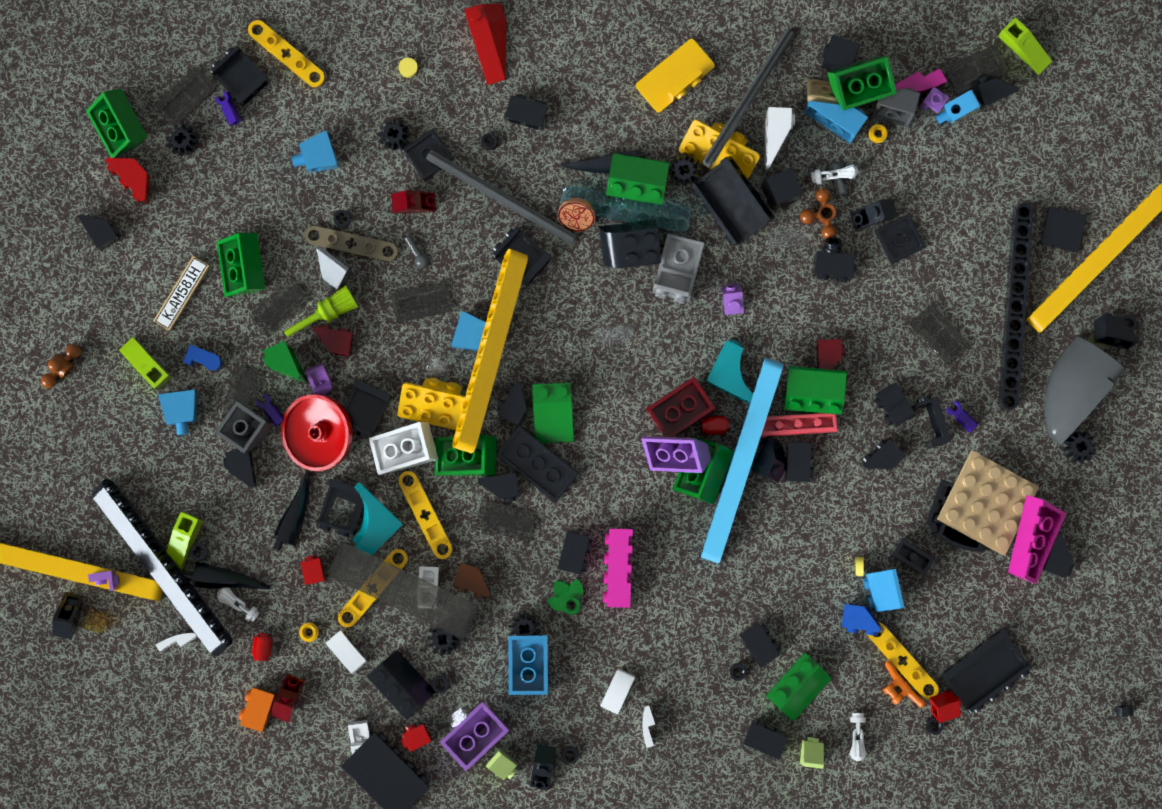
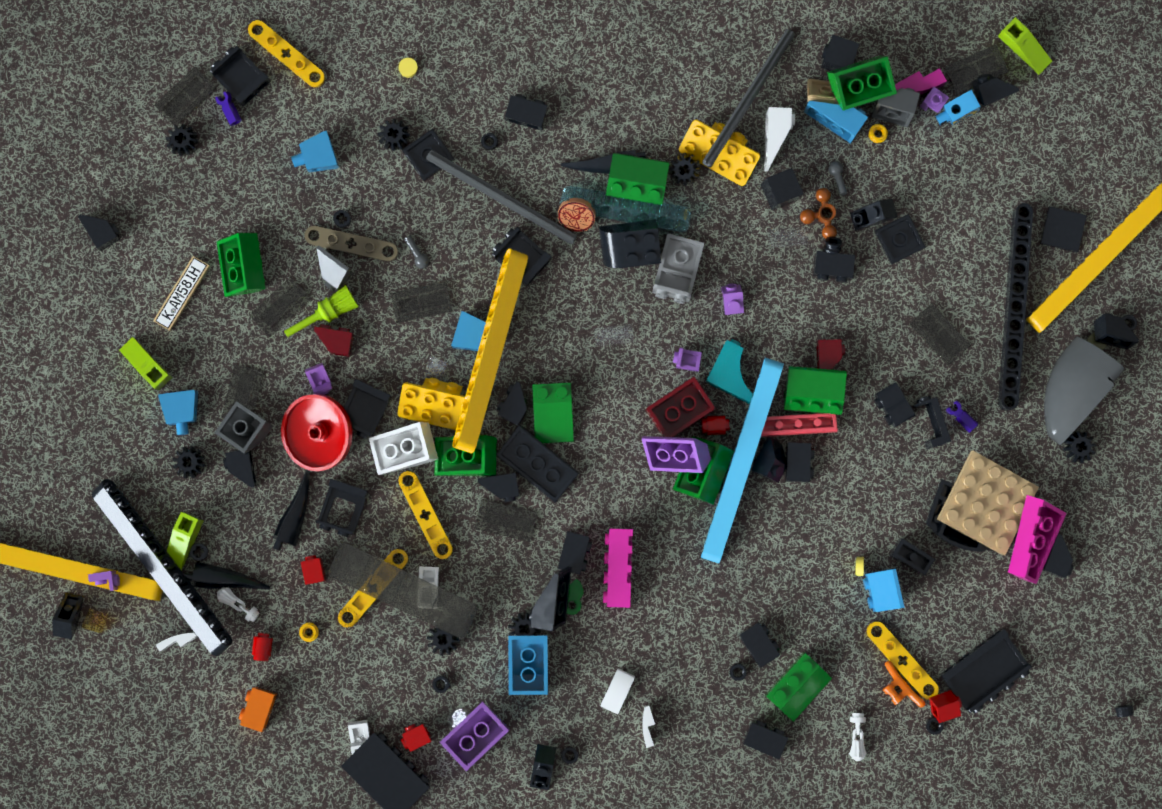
(60, 366): dark orange piece -> none
(116, 122): green slope -> none
(132, 177): red slope -> none
(182, 463): none -> black gear
(208, 359): blue leg -> none
(271, 411): dark purple bar -> none
(284, 361): green slope -> none
(287, 698): dark red slope -> none
(346, 652): white slope -> none
(377, 524): teal arch -> none
(401, 684): black slope -> none
(413, 202): dark red slope -> none
(471, 579): reddish brown slope -> none
(488, 32): red wedge -> none
(502, 765): yellowish green slope -> none
(552, 605): none -> black slope
(675, 76): yellow bracket -> none
(687, 359): none -> medium lavender bracket
(732, 201): black panel -> none
(812, 753): yellowish green slope -> none
(847, 172): white piece -> none
(860, 618): blue slope -> none
(885, 457): black slope -> none

